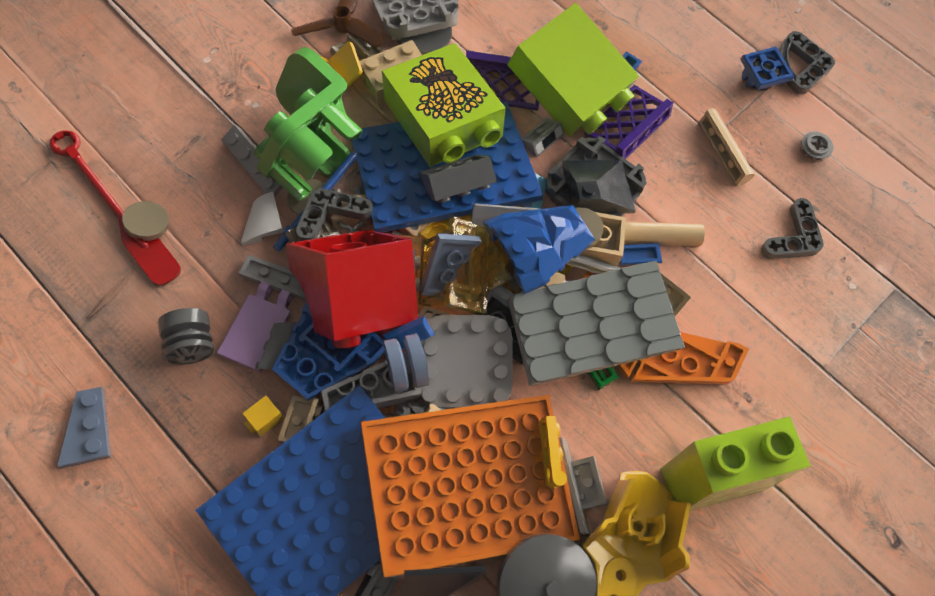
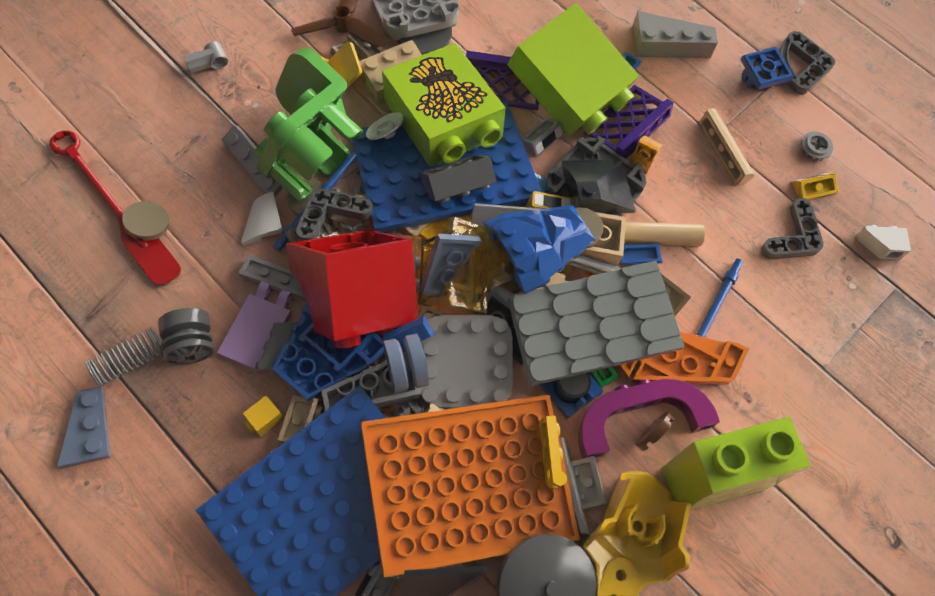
(95, 372): none -> light grey piece
(211, 56): none -> light grey piece
(385, 126): none -> white dish
(544, 200): none -> slope
(575, 389): none -> piece
(646, 153): none -> light orange slope
(655, 431): none -> reddish brown tile
(672, 37): none -> light grey wedge
(684, 396): none -> magenta arch
(729, 279): none -> blue bar
(816, 186): none -> yellow slope
(885, 242): none -> white slope

